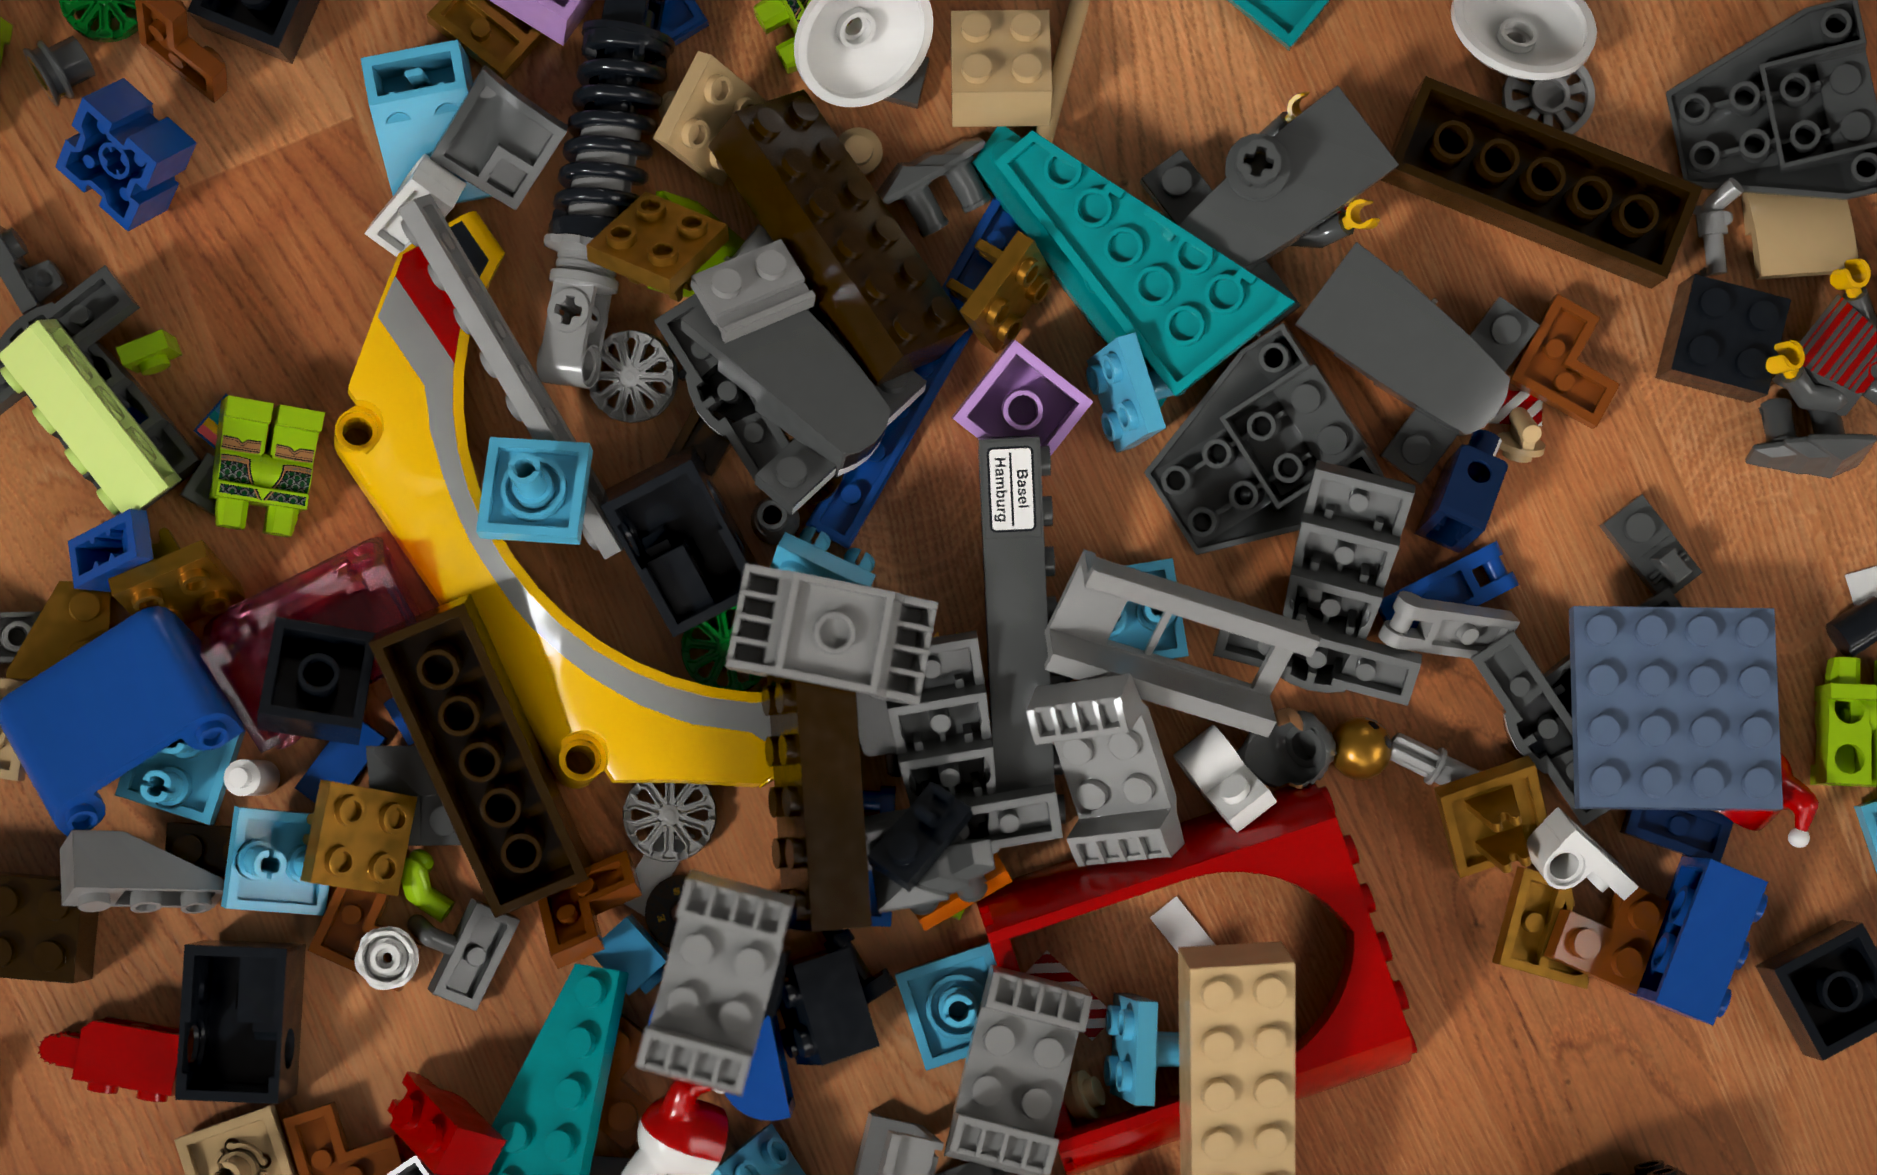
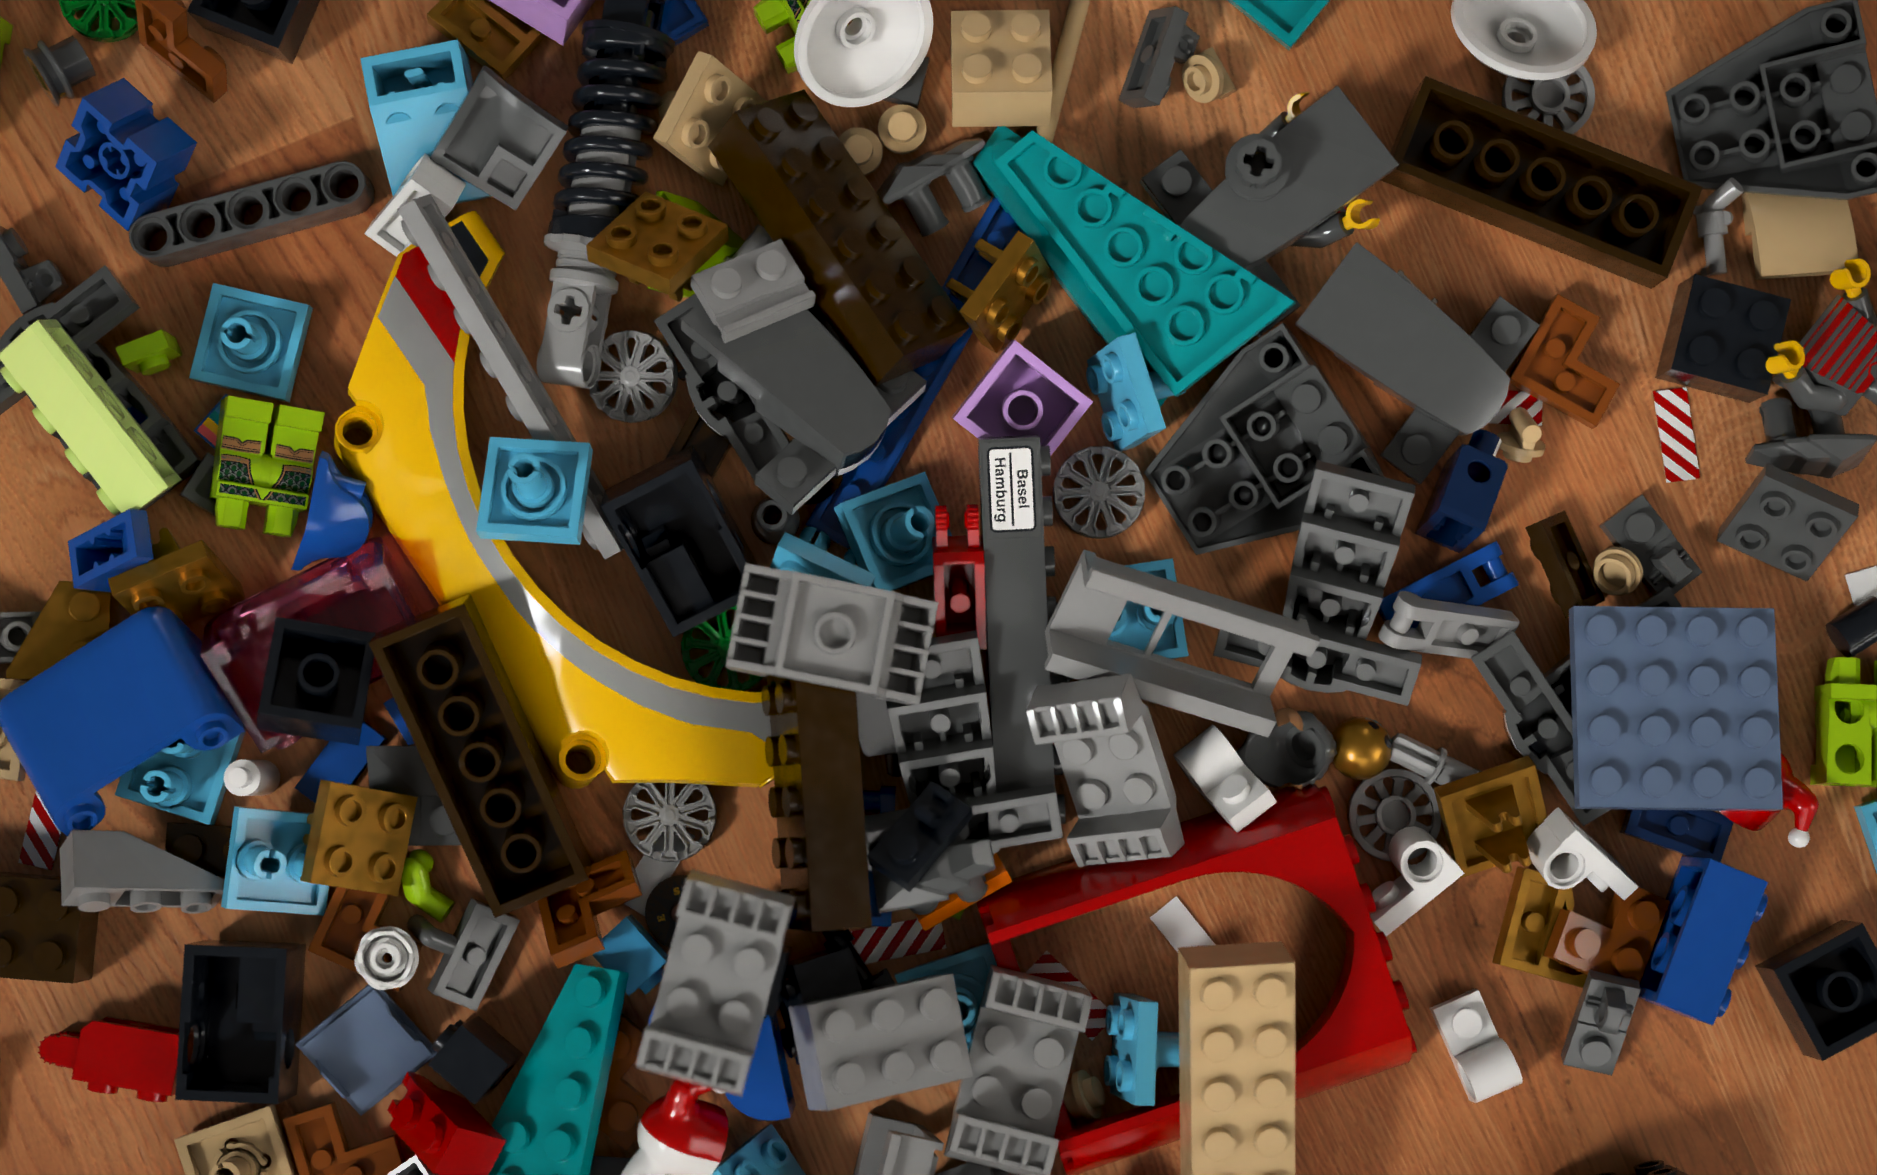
(40, 837): none -> sticker
(229, 211): none -> dark grey beam
(251, 342): none -> medium azure plate
(337, 516): none -> blue hat
(366, 1048): none -> sand blue piece
(473, 1058): none -> black brick
(880, 1042): none -> light grey brick
(892, 531): none -> medium azure plate
(897, 941): none -> sticker
(902, 129): none -> tan plate
(959, 576): none -> red hinge
(1099, 492): none -> light grey wheel
(1161, 43): none -> dark grey hinge
(1206, 77): none -> tan plate
(1392, 811): none -> light grey wheel
(1418, 882): none -> white plate
(1474, 1046): none -> white plate
(1564, 563): none -> dark brown plate
(1600, 1022): none -> dark grey hinge
(1617, 571): none -> tan plate
(1676, 435): none -> sticker
(1787, 522): none -> dark grey plate

